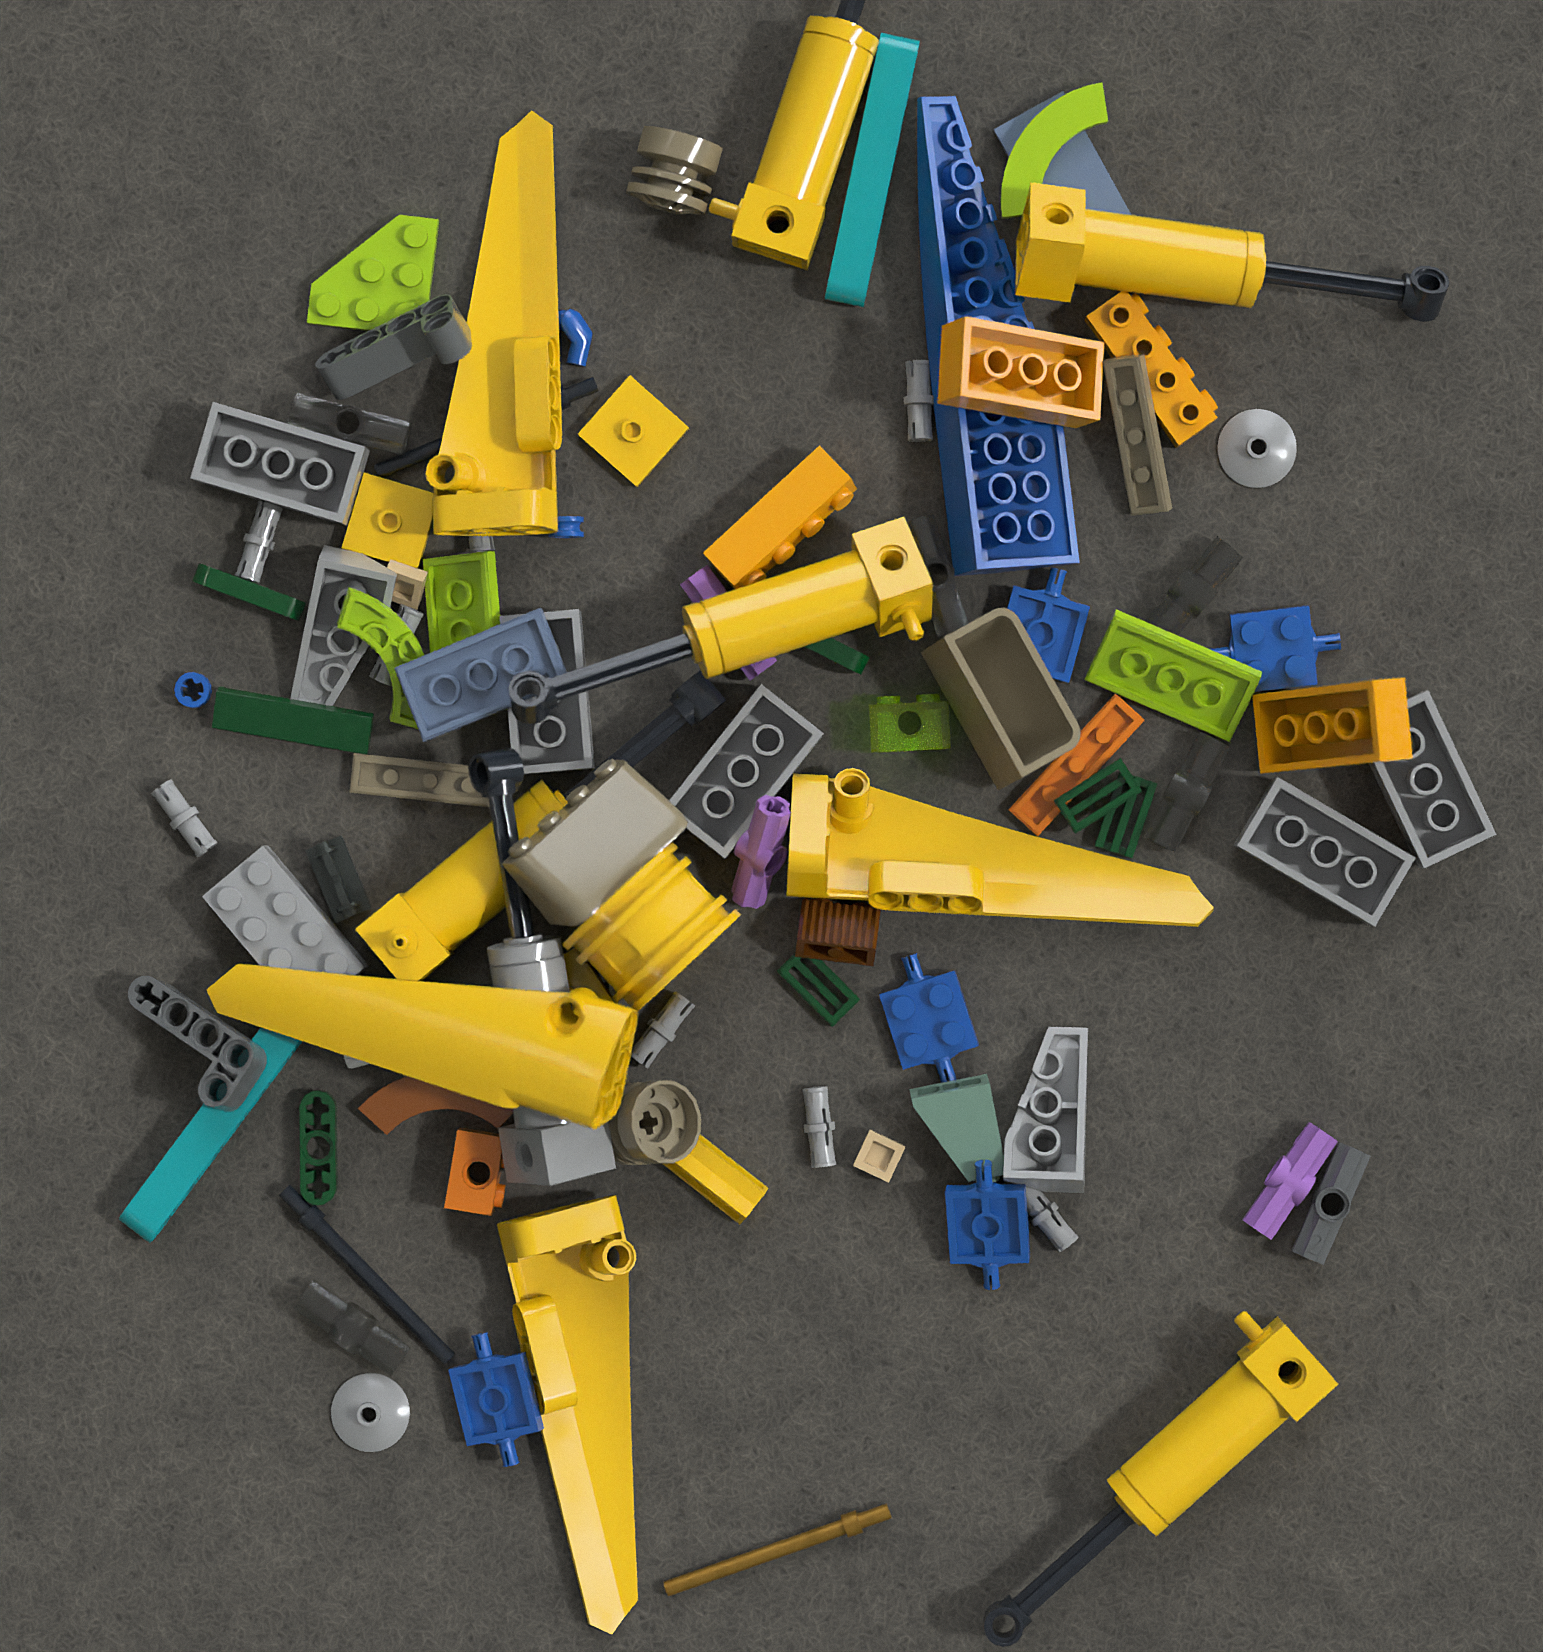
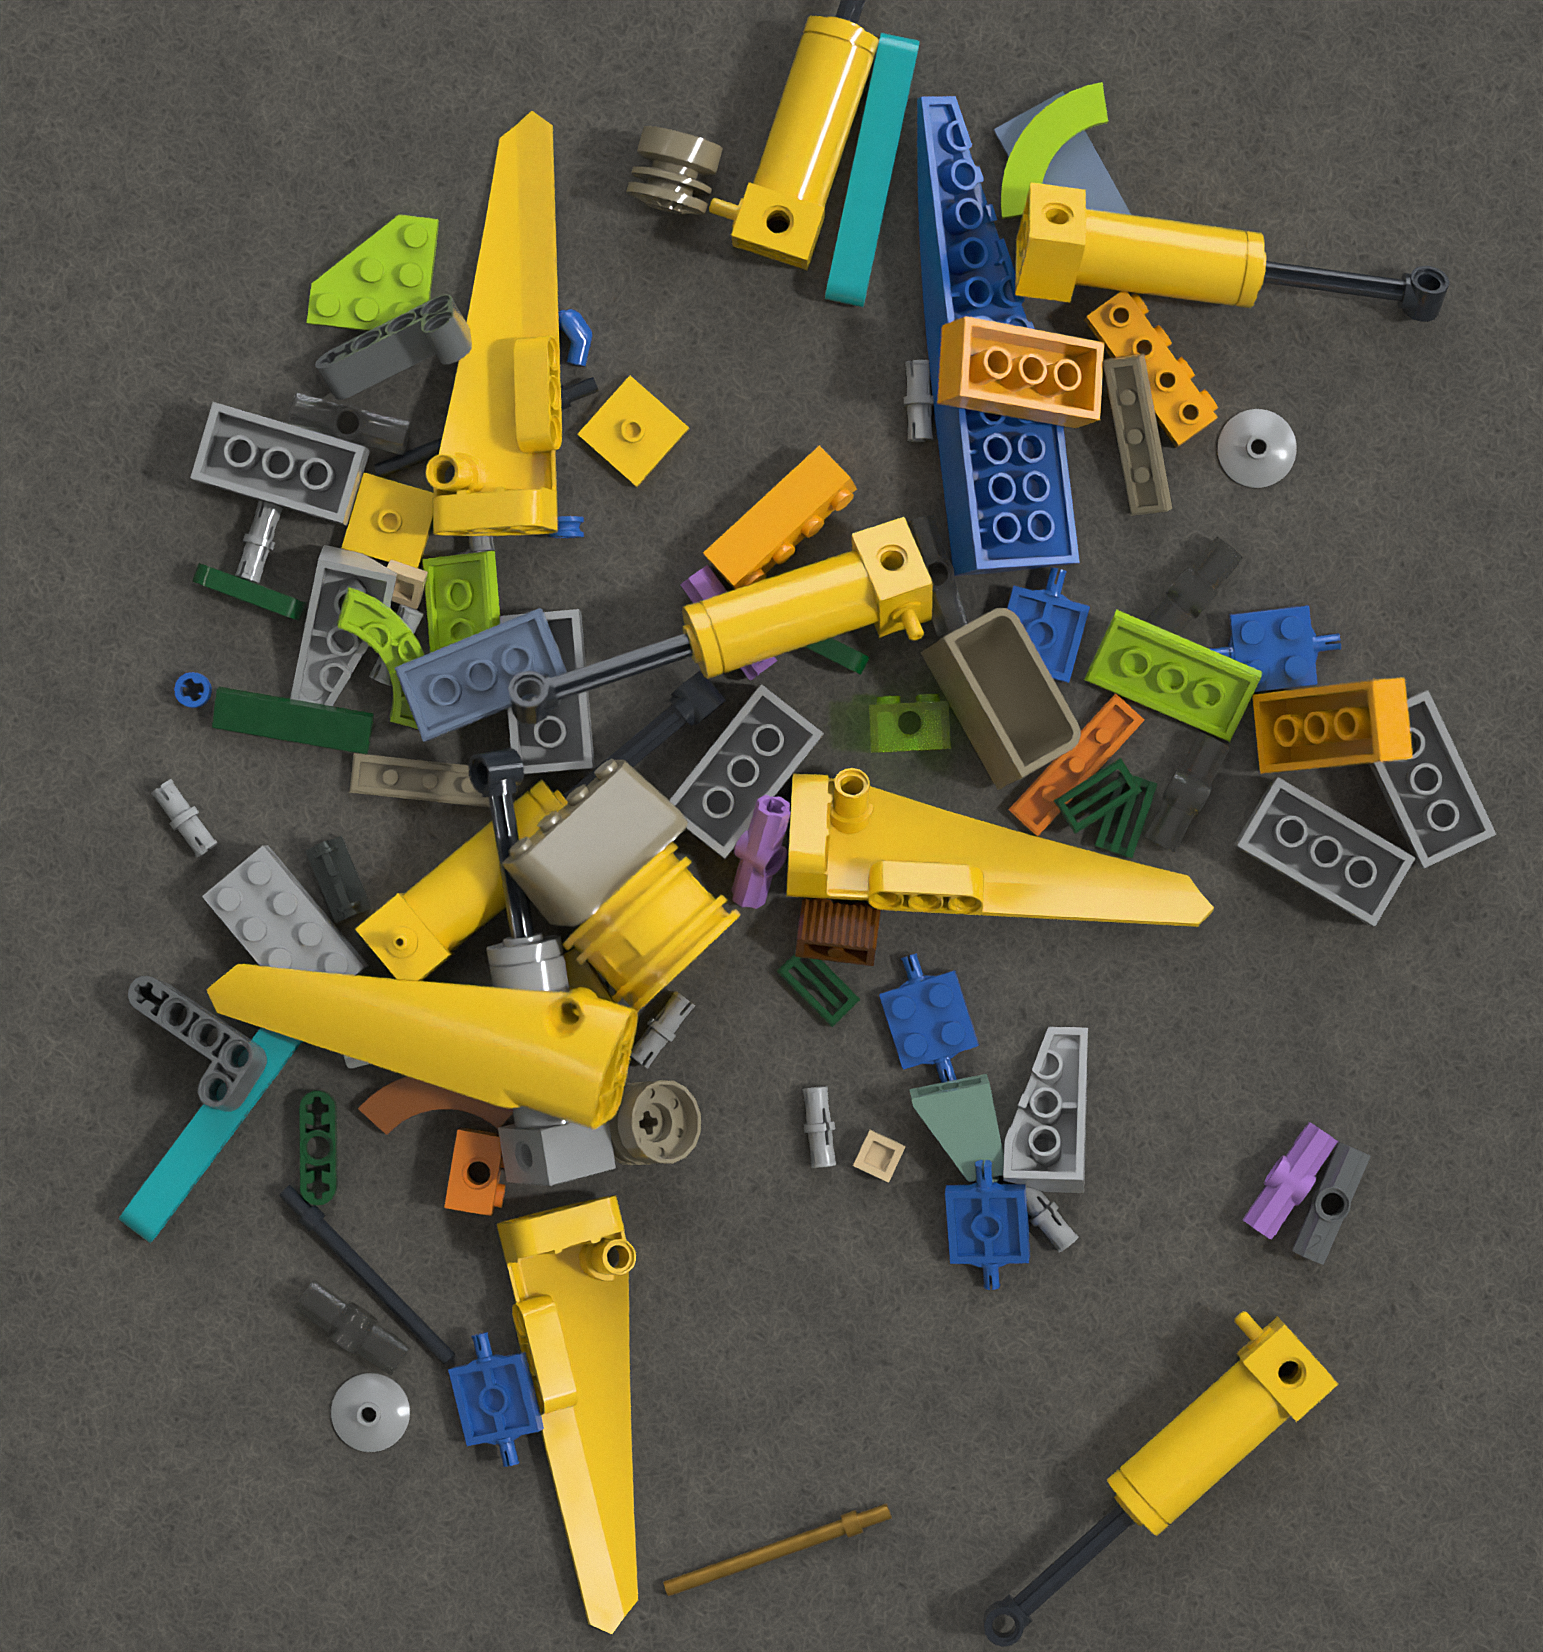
(720, 1180): yellow piece -> none

